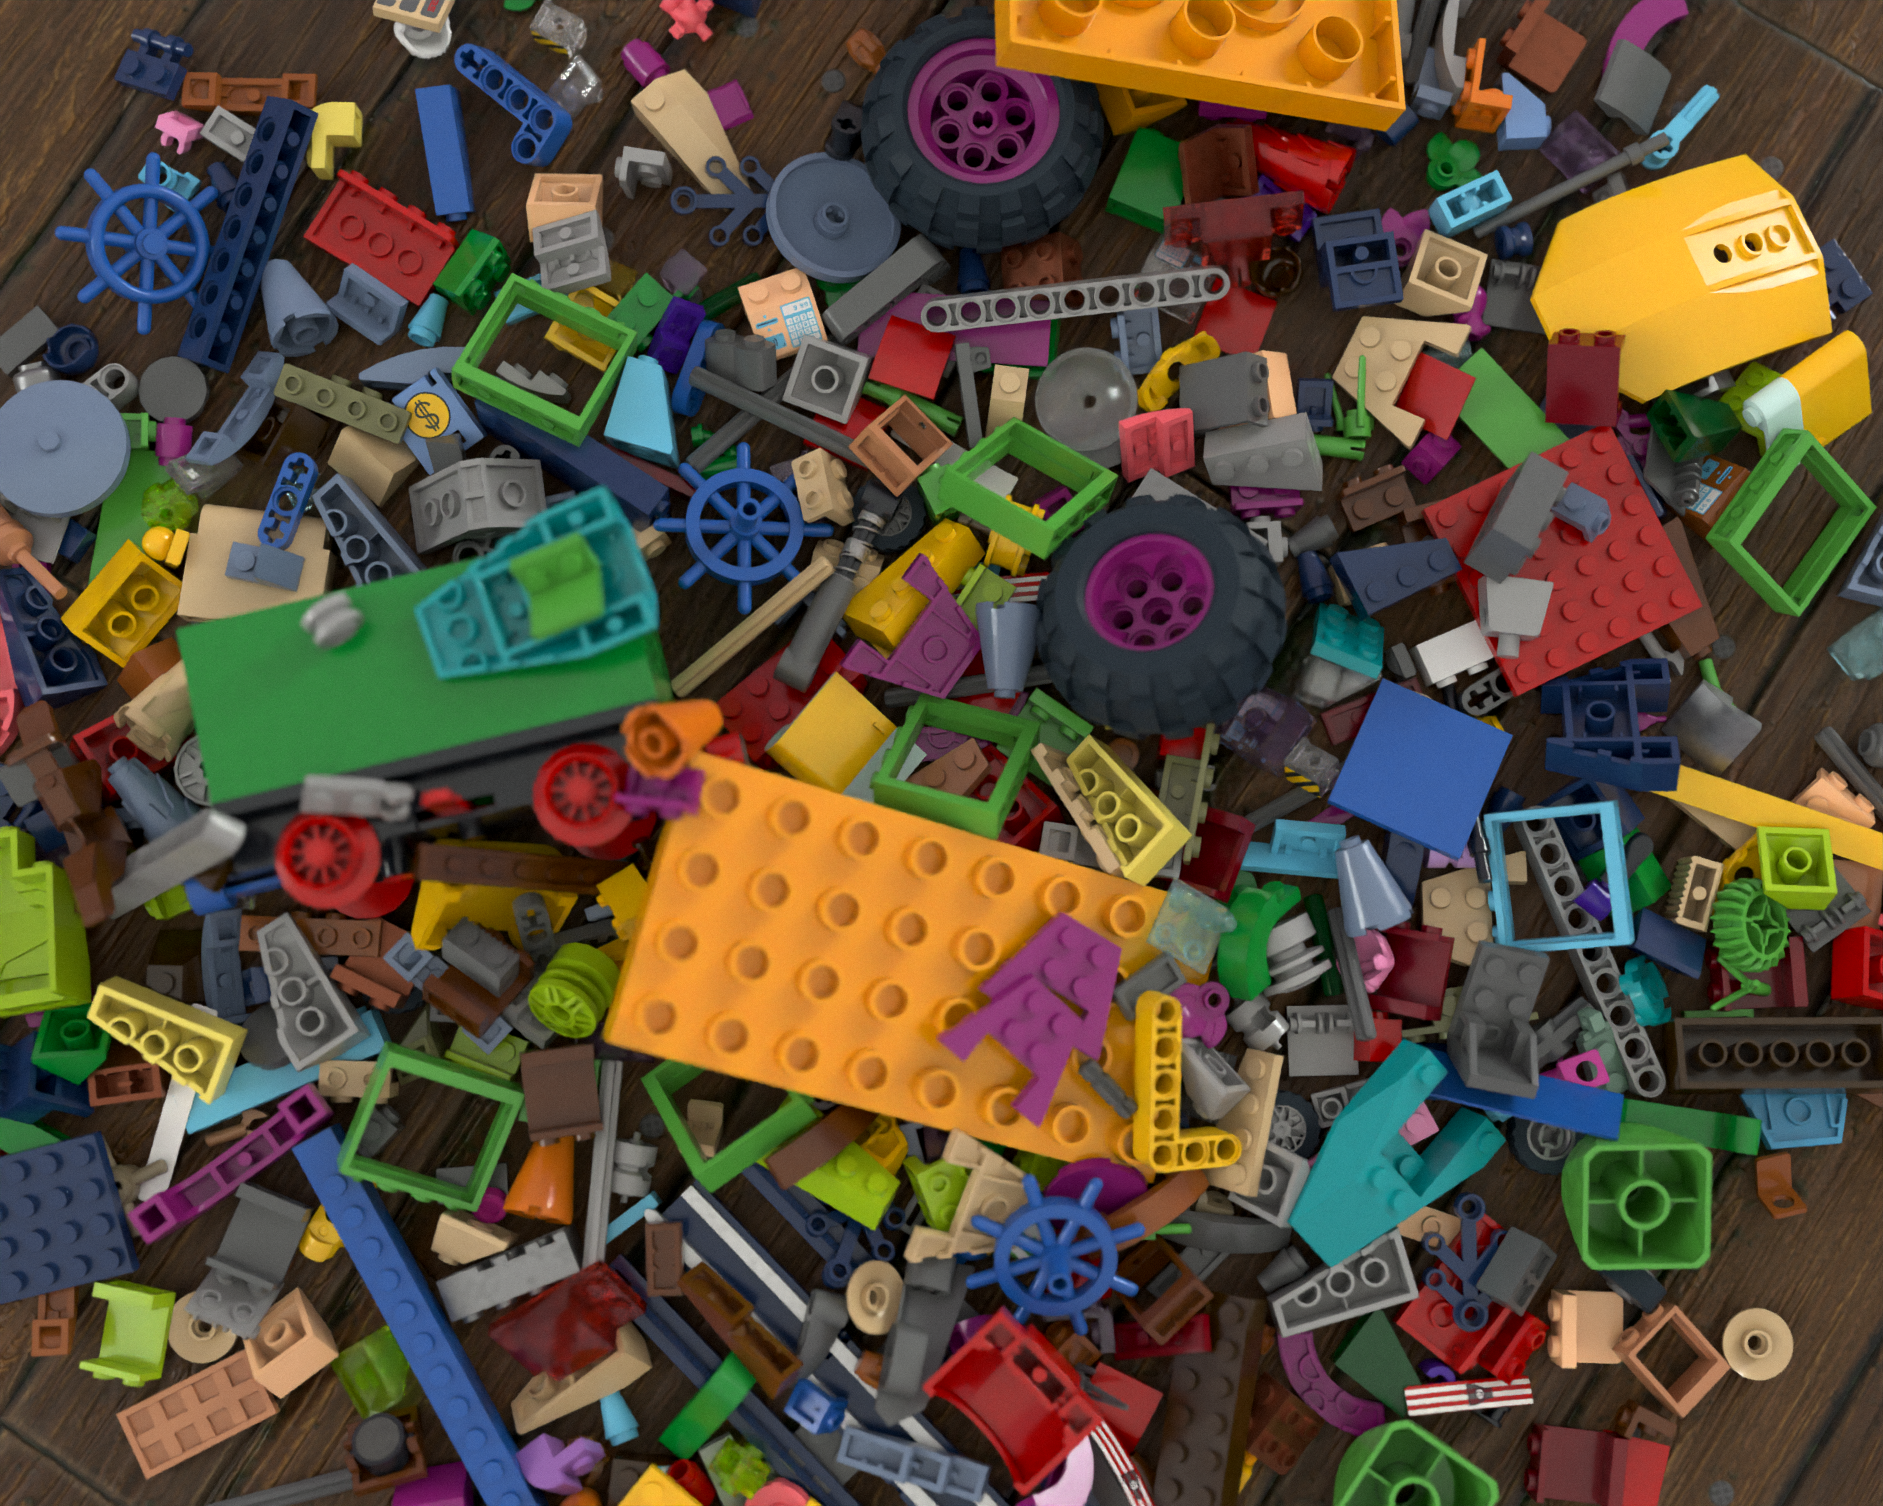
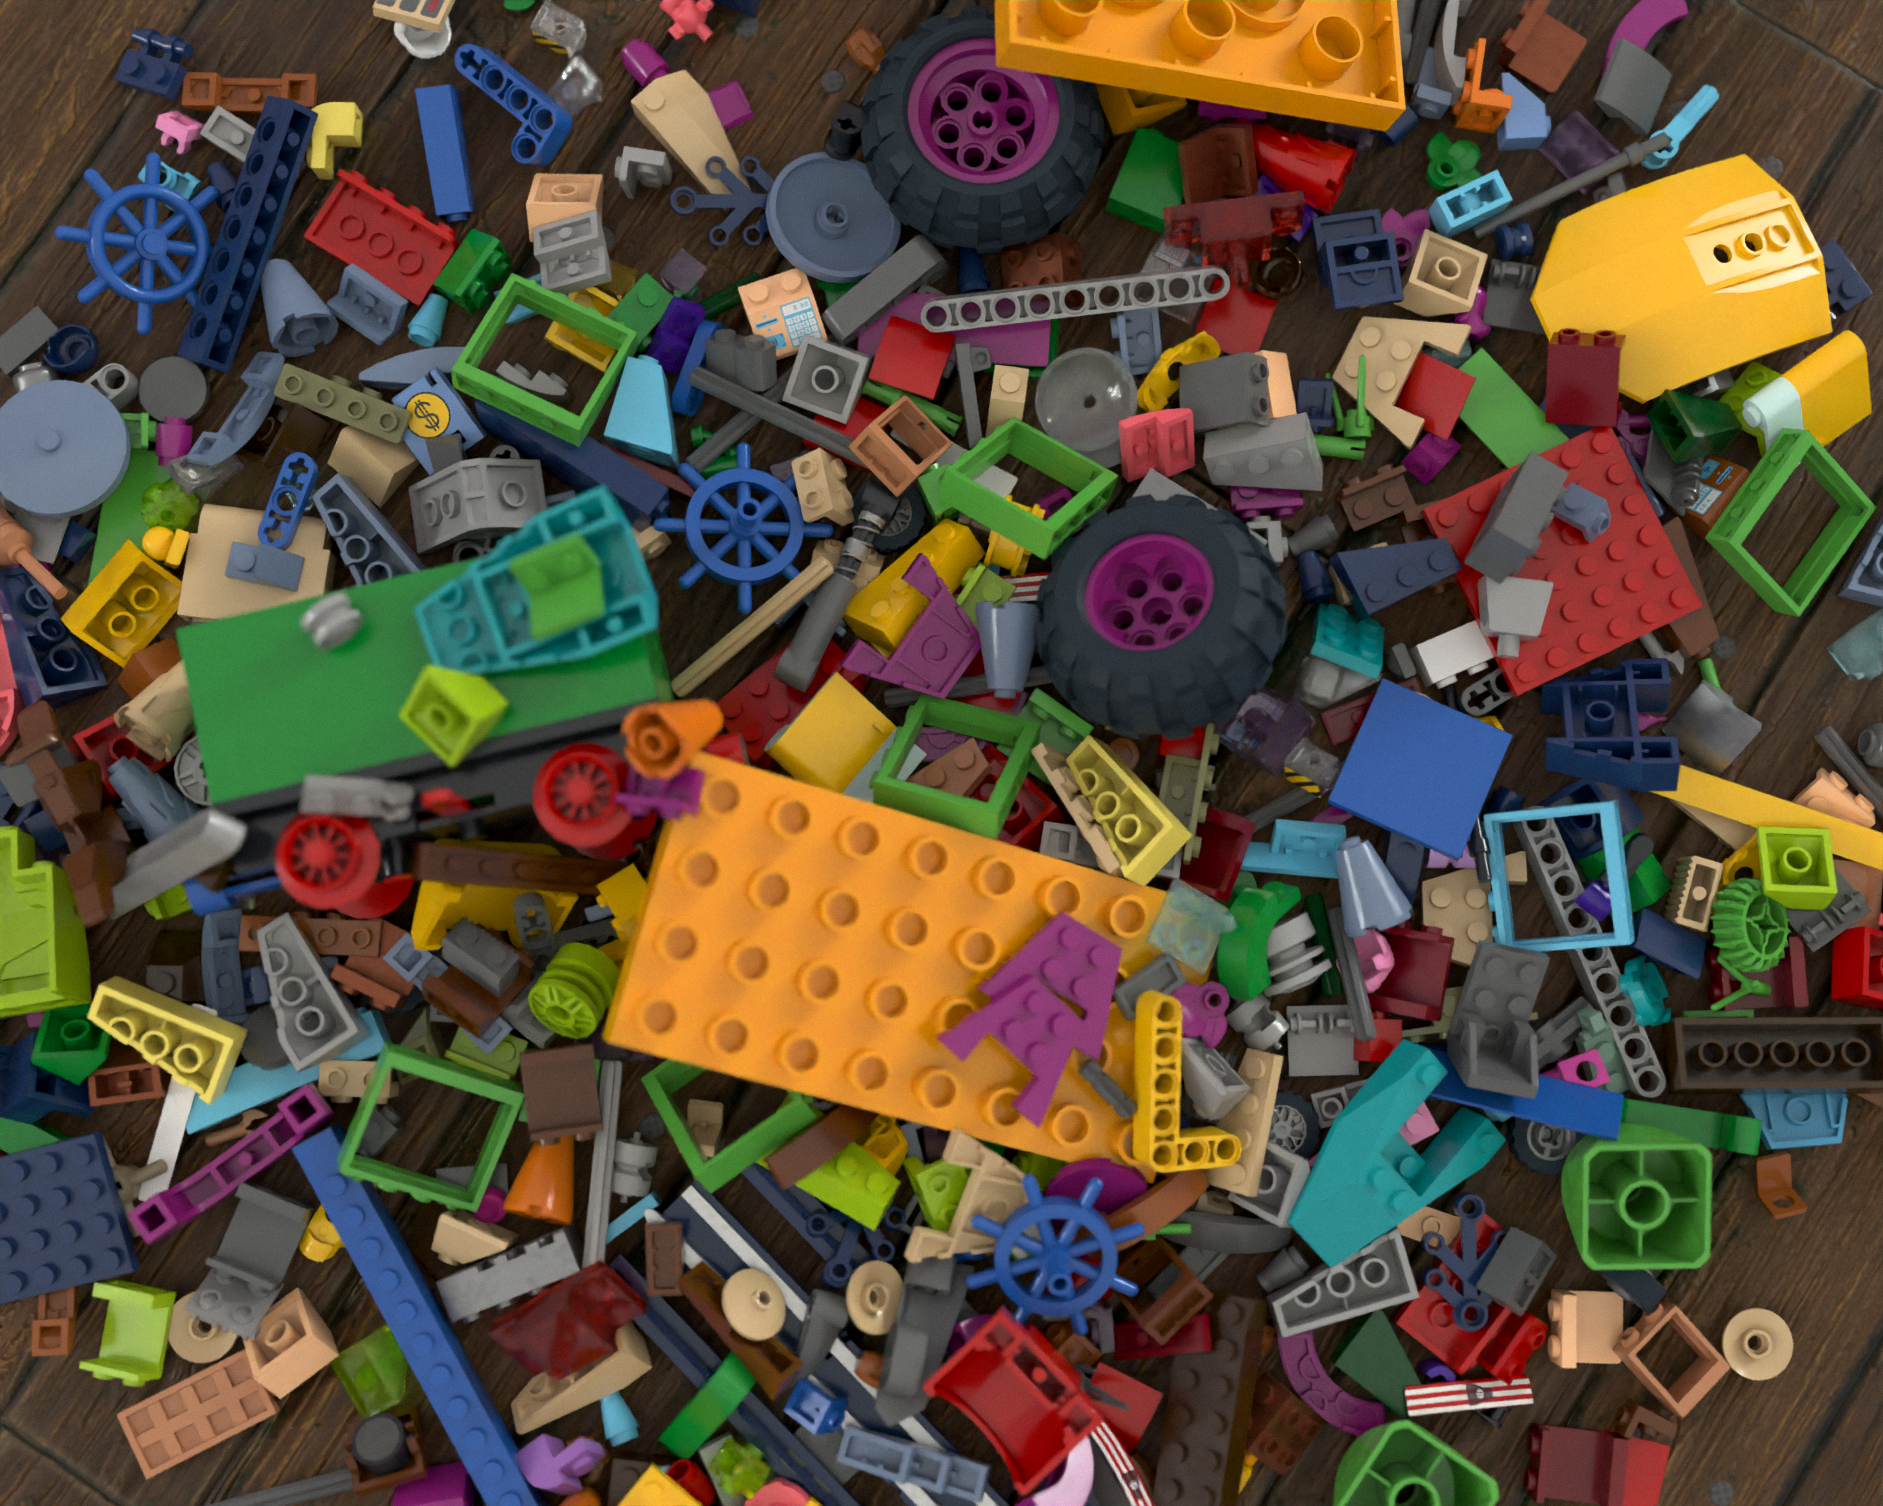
(452, 711): none -> lime slope
(744, 1310): none -> tan dish

